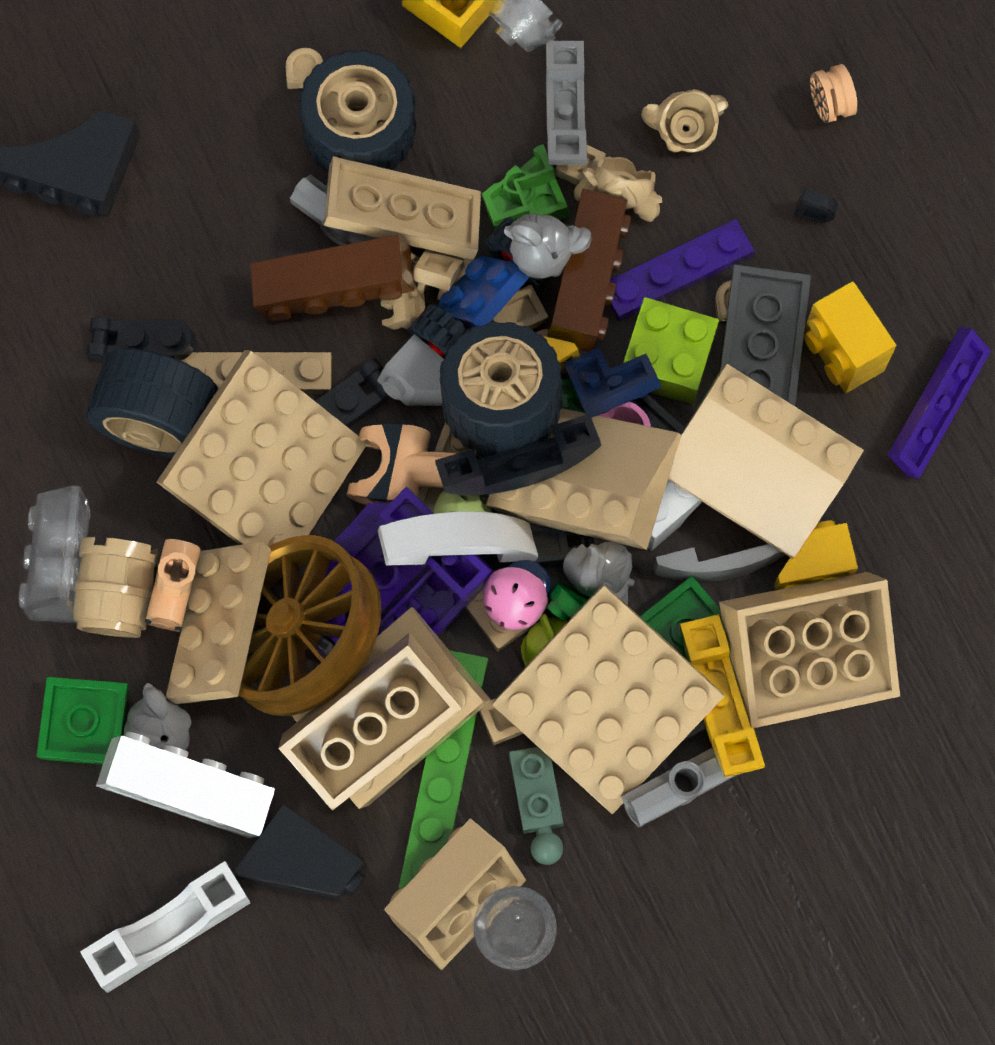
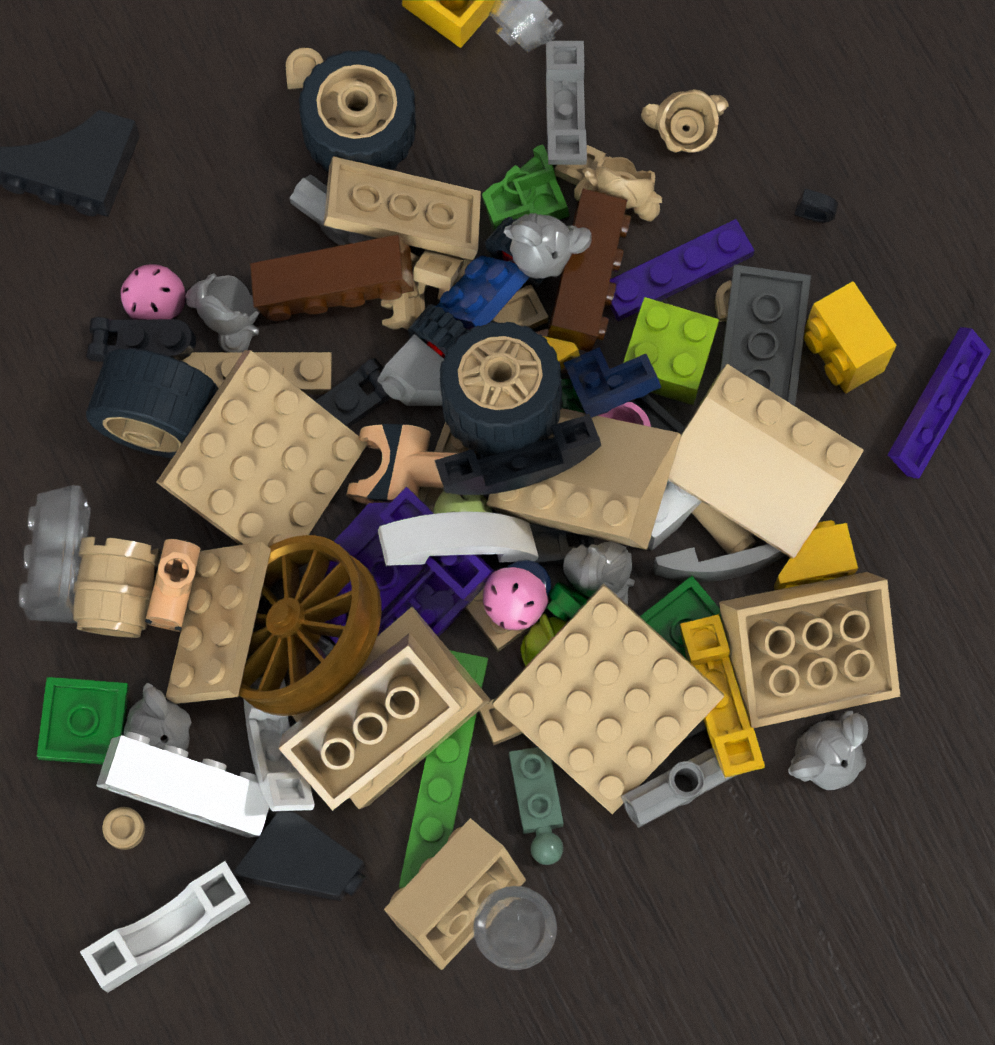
(123, 828): none -> tan tile
(147, 291): none -> bright pink helmet
(226, 309): none -> light grey hair
(277, 777): none -> white slope
(726, 532): none -> tan piece
(825, 746): none -> light grey hair
(833, 93): light nougat wheel -> none

